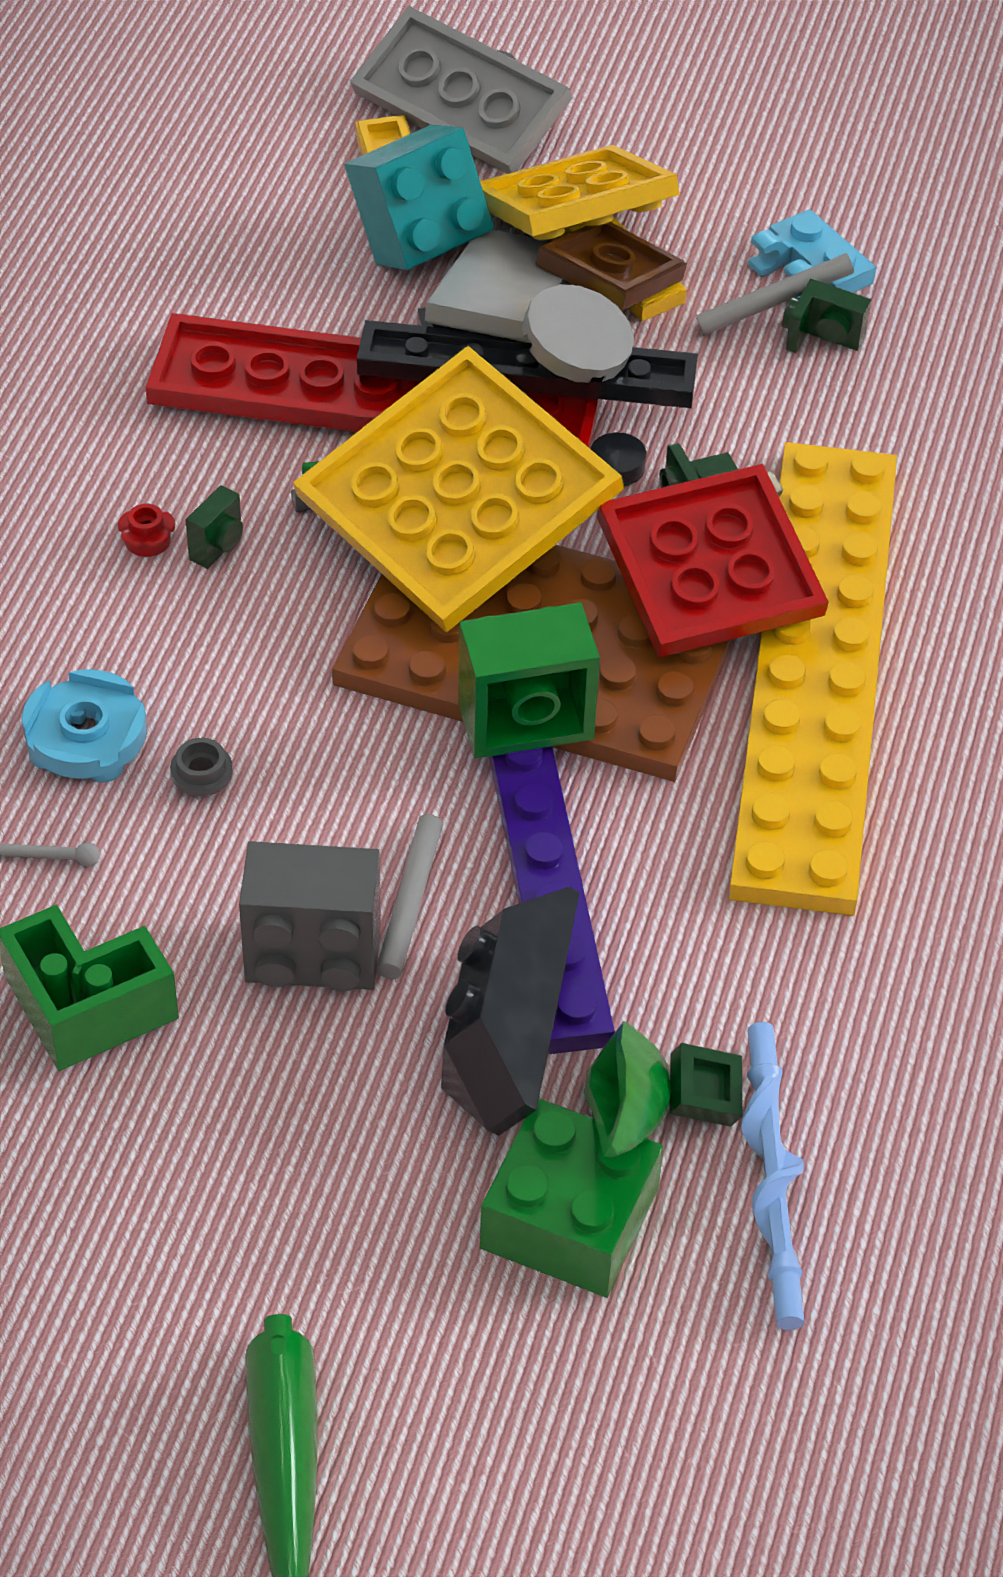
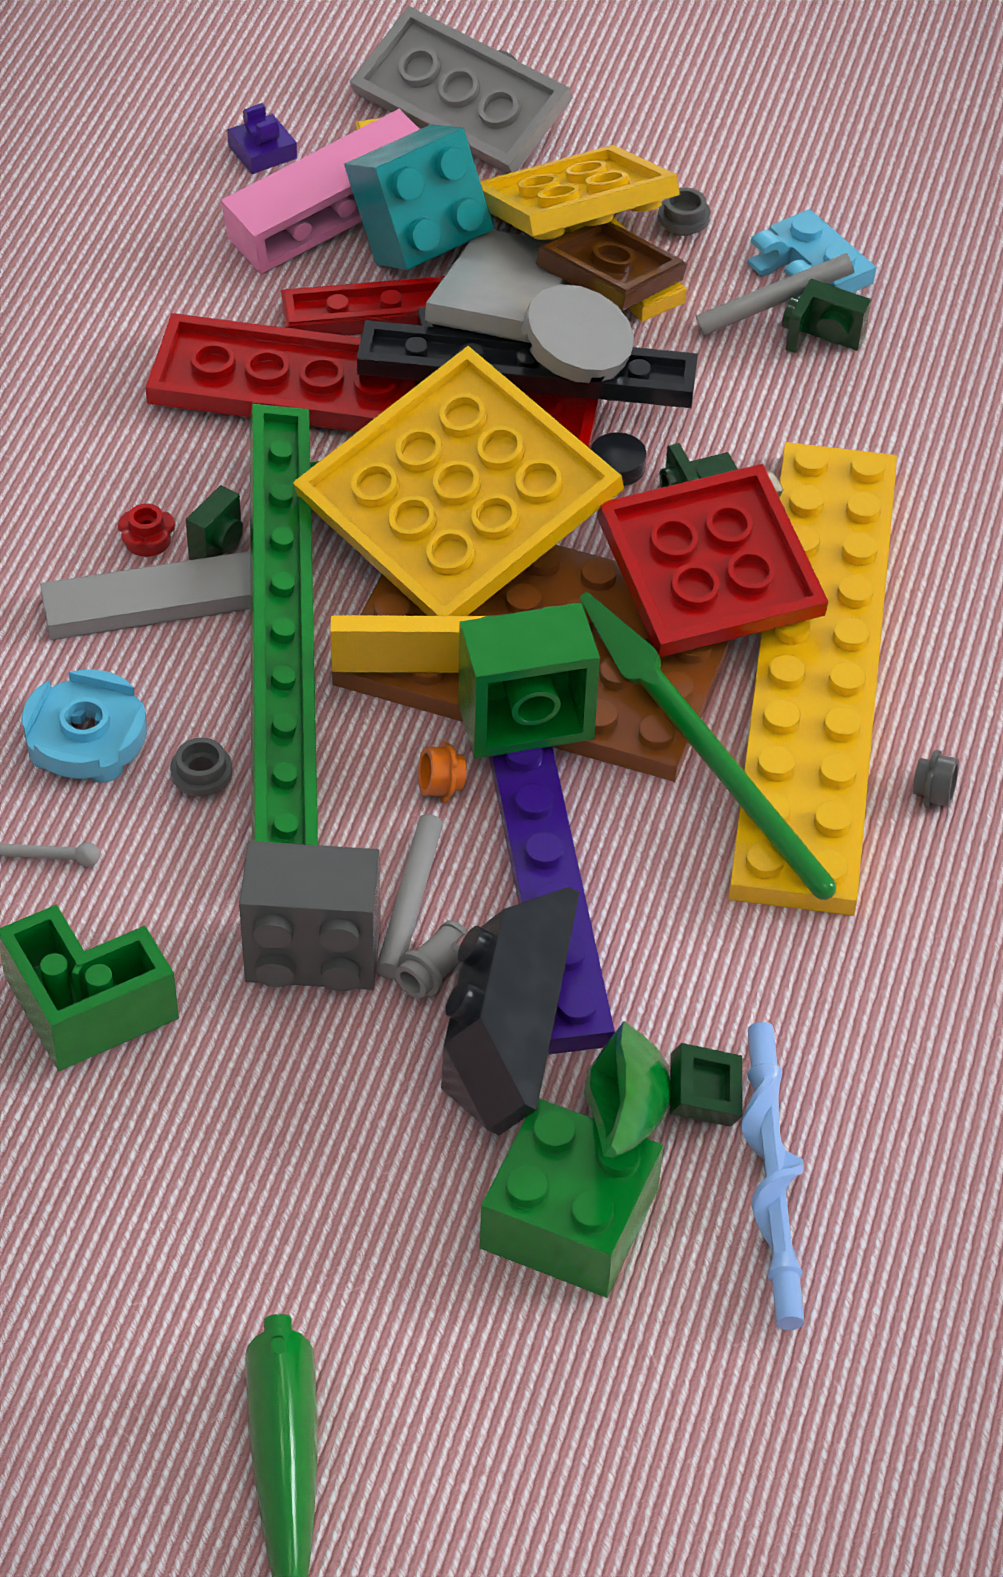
(147, 595): none -> light grey tile
(261, 140): none -> dark purple tile
(281, 631): none -> green plate
(305, 199): none -> bright pink brick
(347, 306): none -> red tile
(395, 643): none -> yellow tile
(423, 970): none -> light grey pin
(441, 771): none -> orange plate
(641, 665): none -> green piece
(685, 213): none -> dark grey plate
(936, 779): none -> dark grey plate

